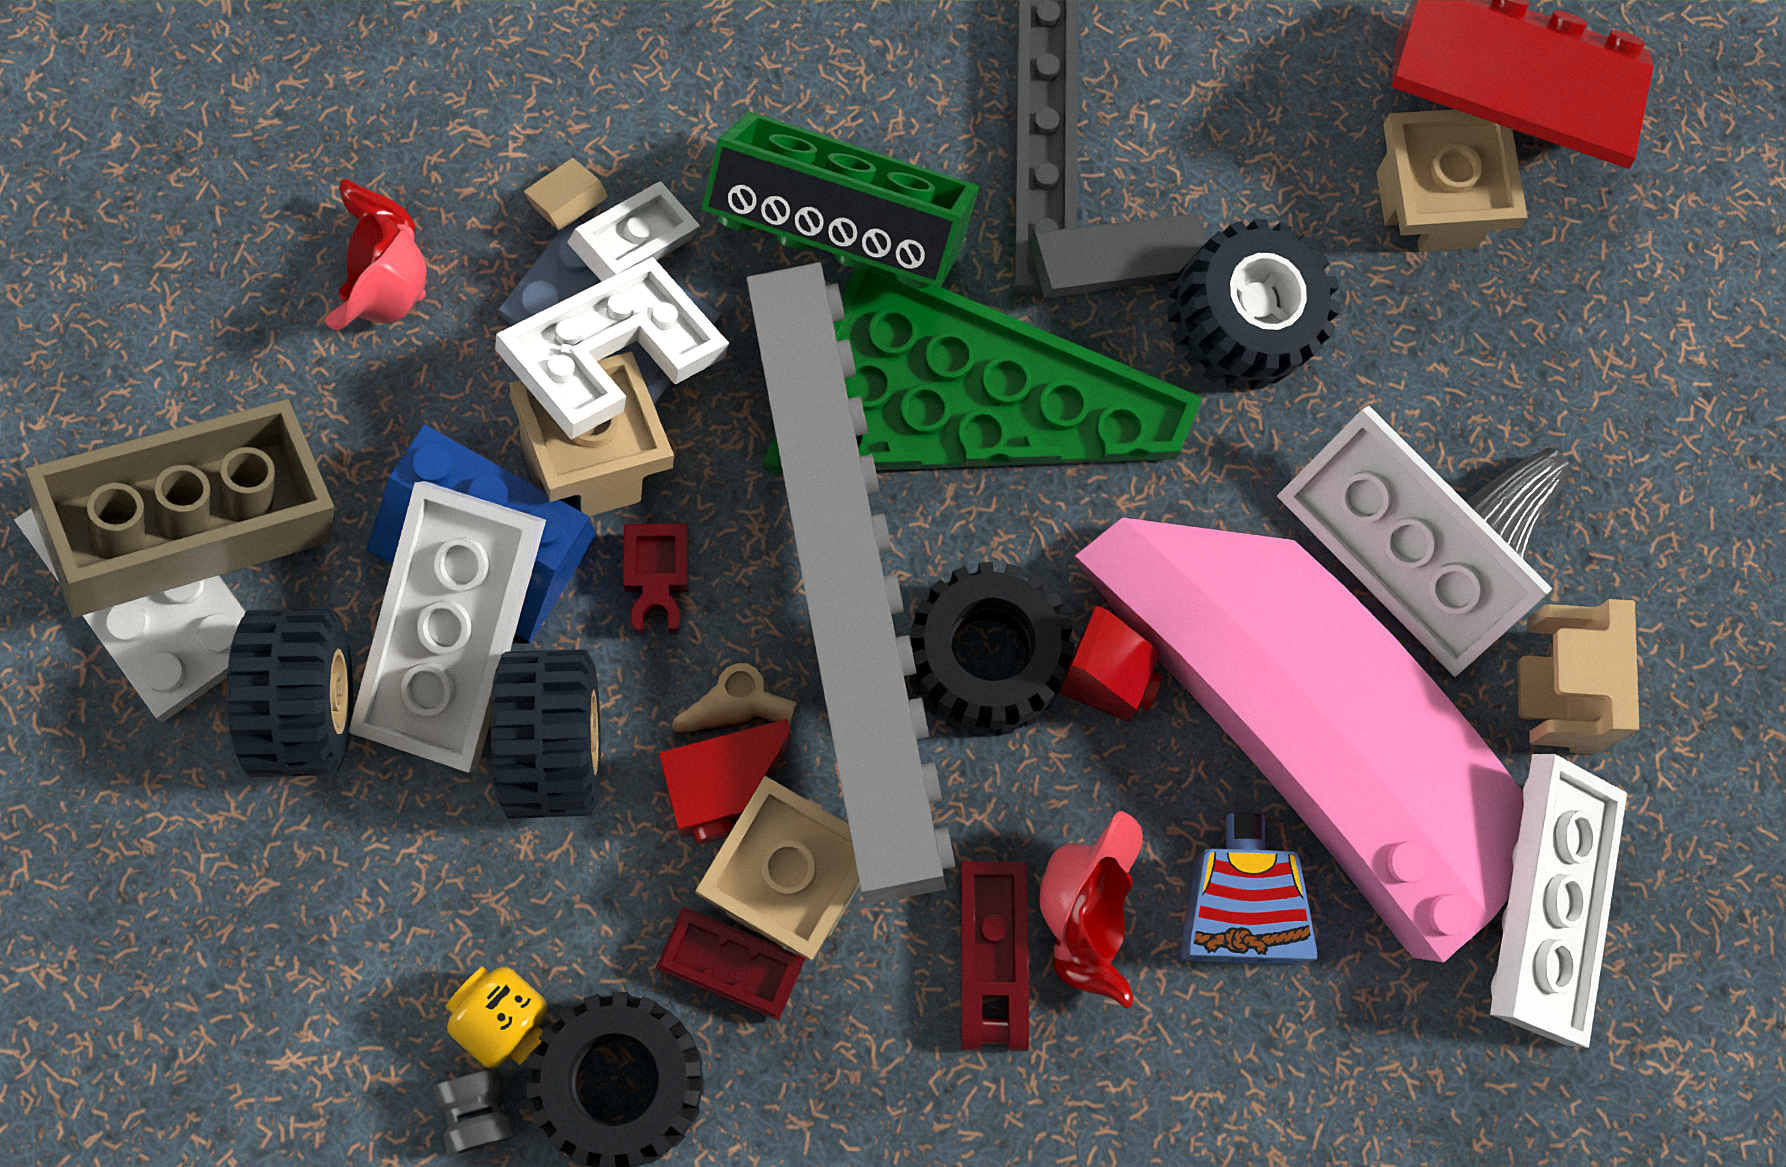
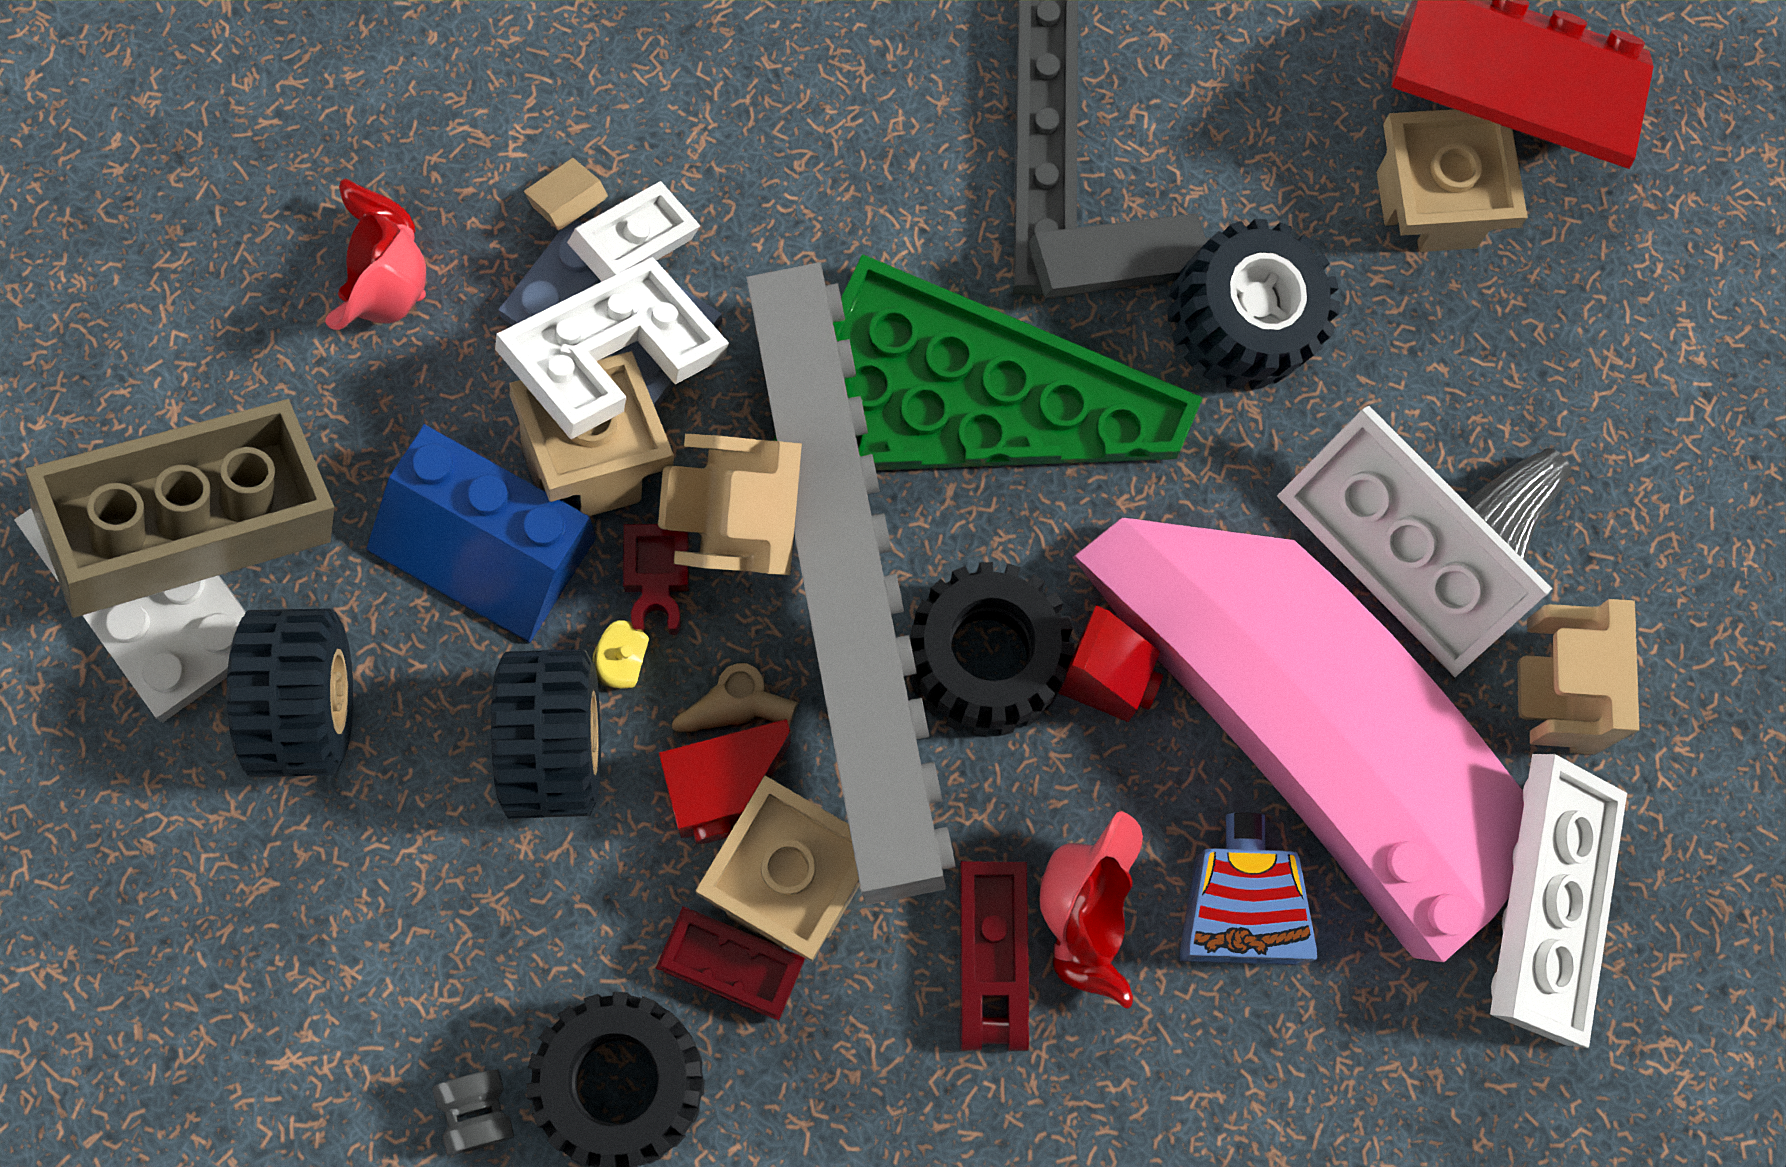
(446, 625): white plate -> none
(496, 1017): yellow head -> none
(620, 655): none -> light yellow piece
(736, 503): none -> tan panel
(839, 200): brick -> none

